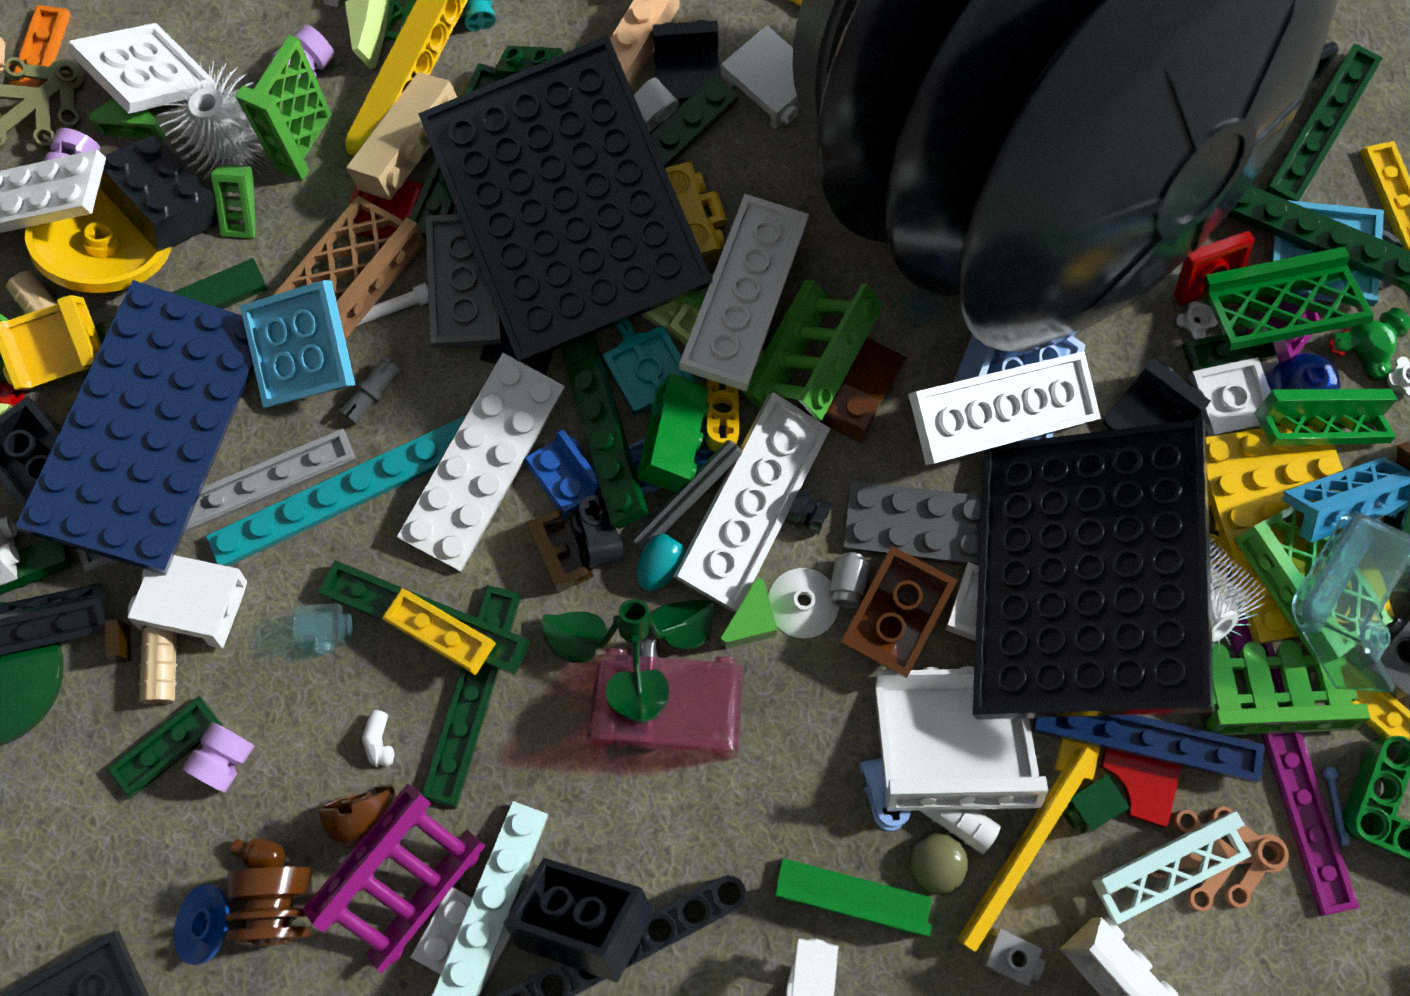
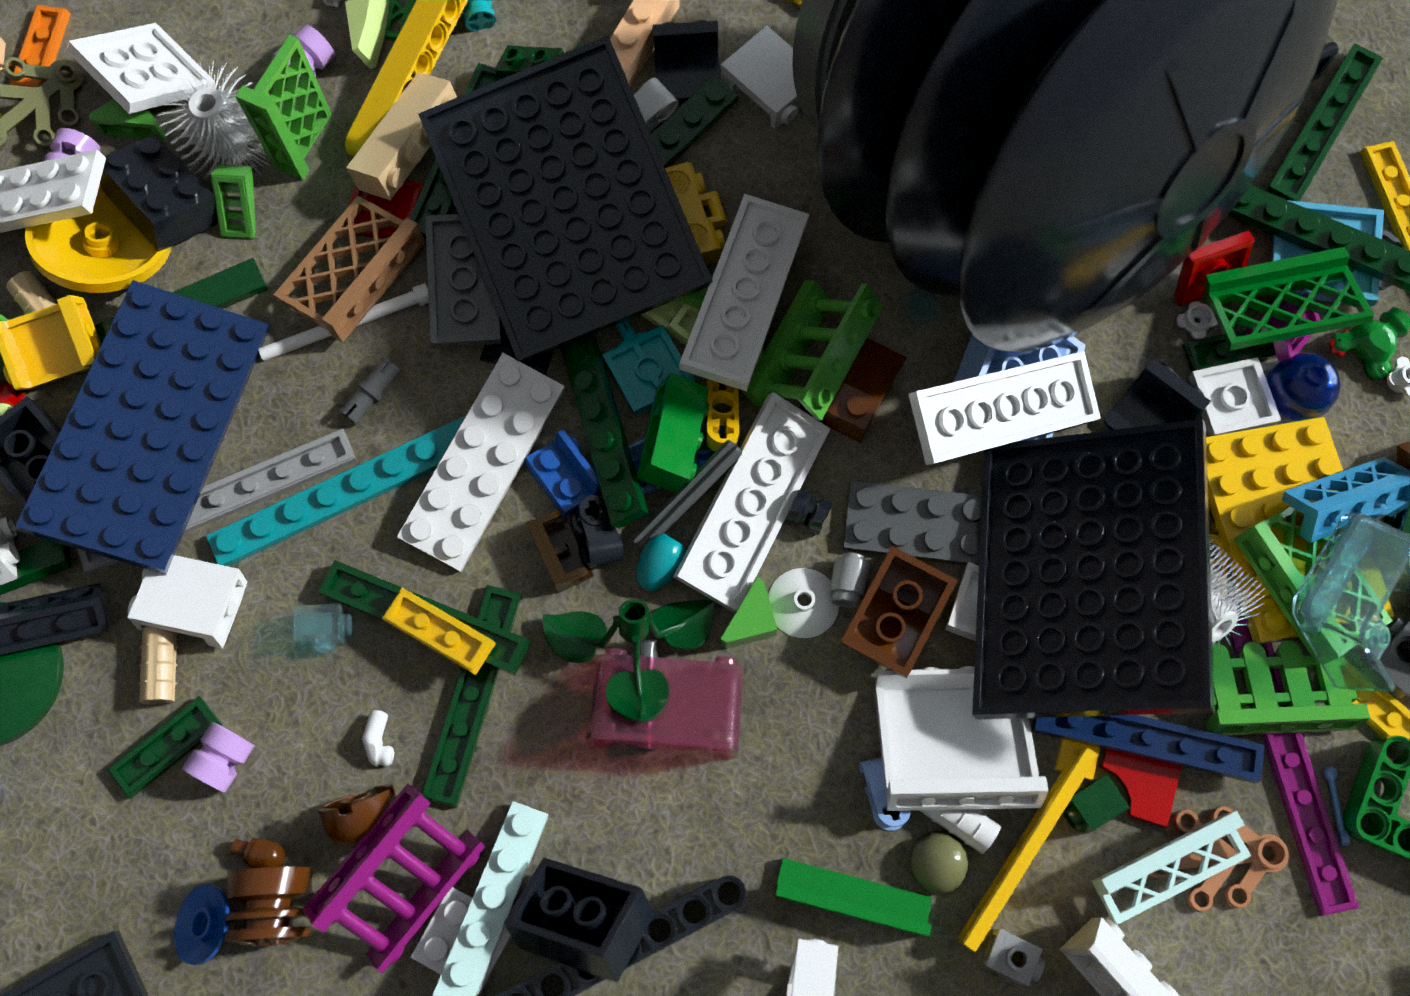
(117, 641): dark brown tile -> none
(297, 344): medium azure plate -> none
(1321, 409): green fence -> none

